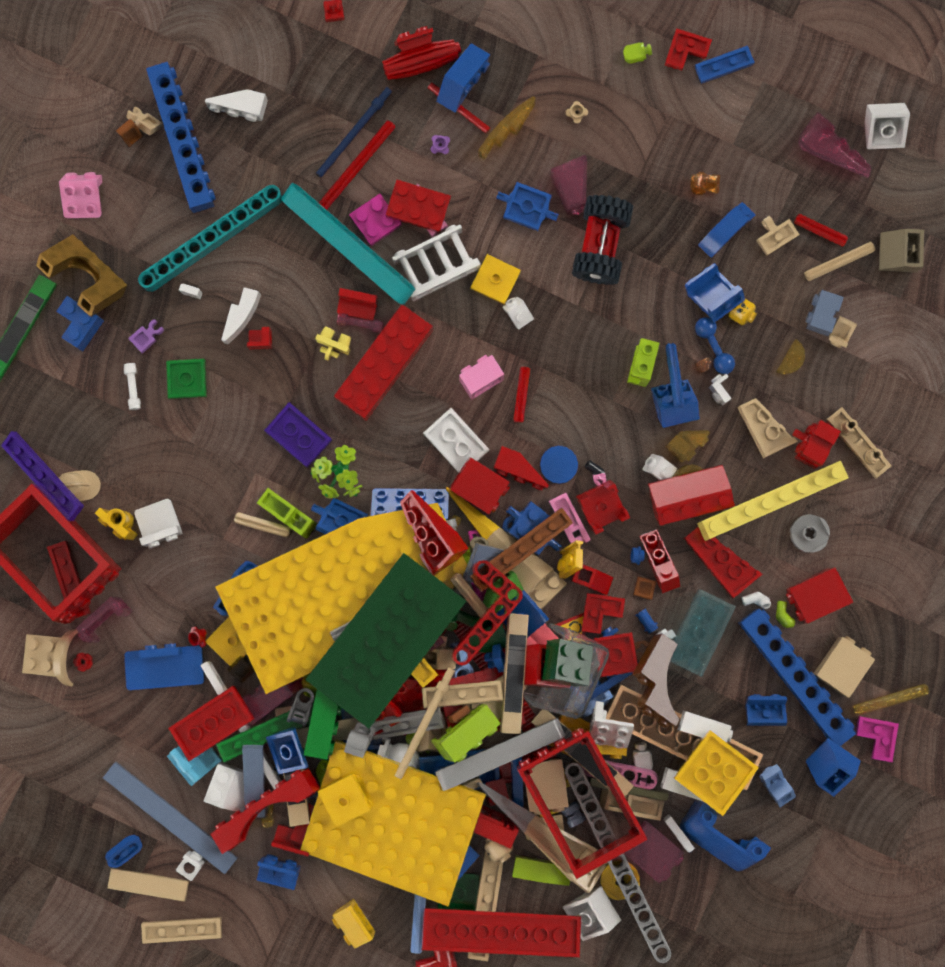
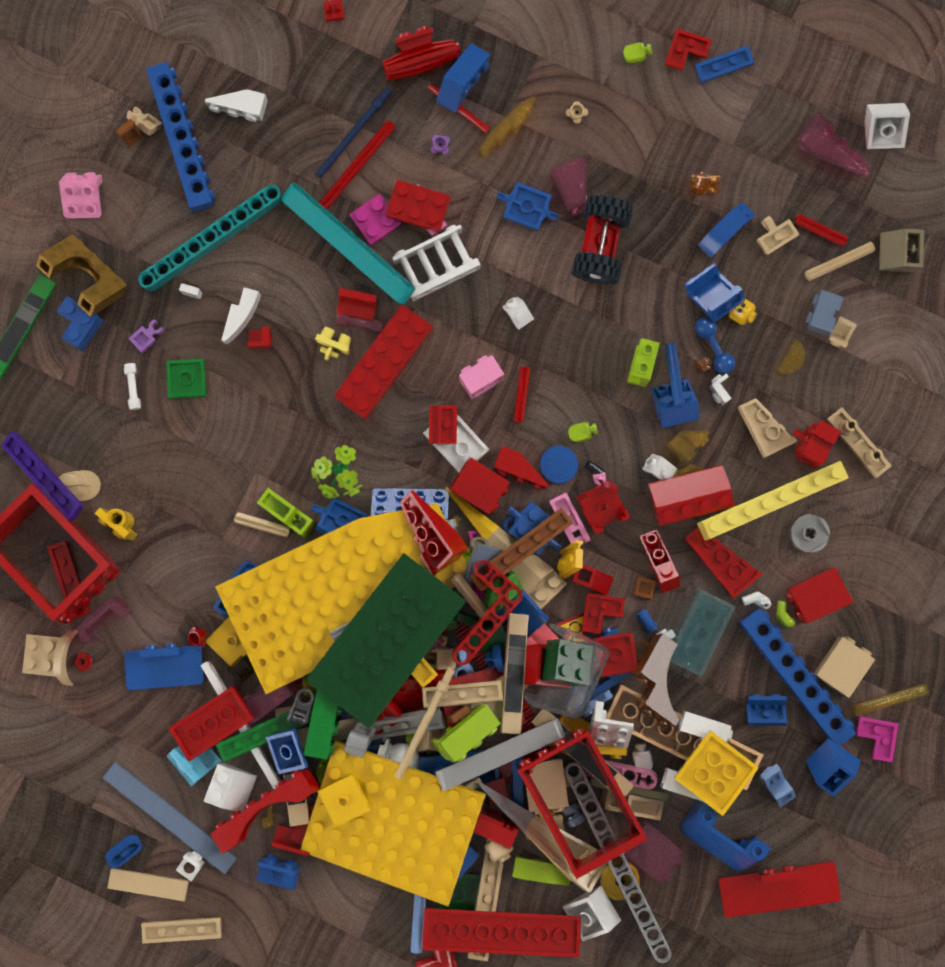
(157, 523): white bracket -> none
(253, 774): sand blue tile -> none
(298, 435): dark purple tile -> none
(353, 924): yellow slope -> none
(443, 424): none -> red plate
(495, 279): yellow plate -> none
(582, 431): none -> lime arm
(637, 555): blue plate -> none
(678, 833): white tile -> none
(779, 889): none -> red bracket

